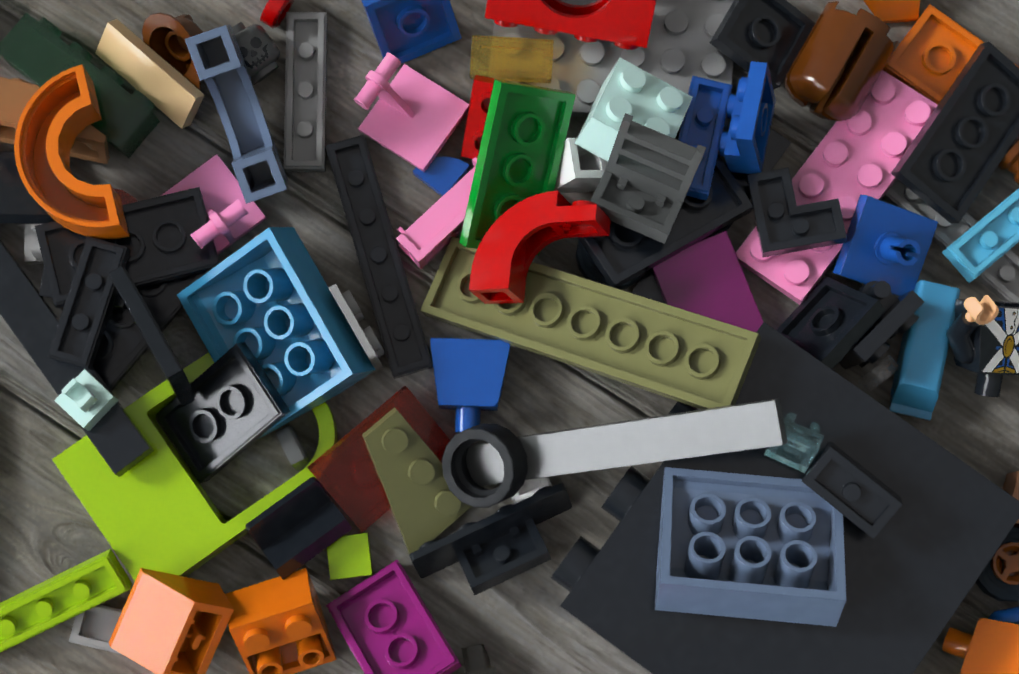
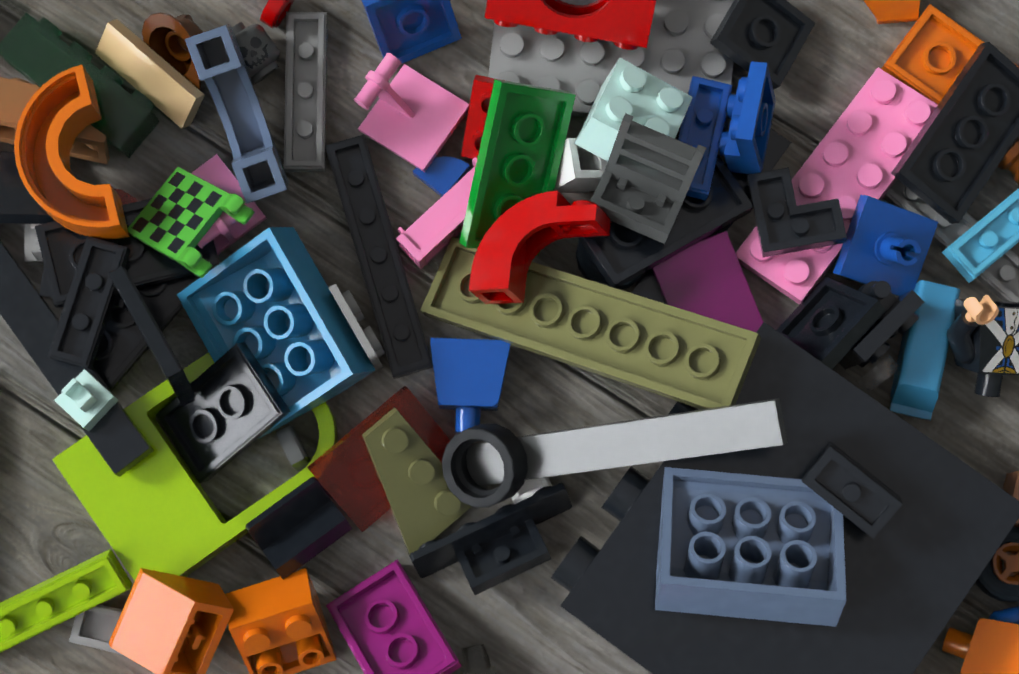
(182, 215): none -> bright green flag
(350, 557): lime tile -> none
(512, 58): clear yellow tile -> none
(801, 446): clear light blue tile -> none
(839, 62): reddish brown cylinder -> none

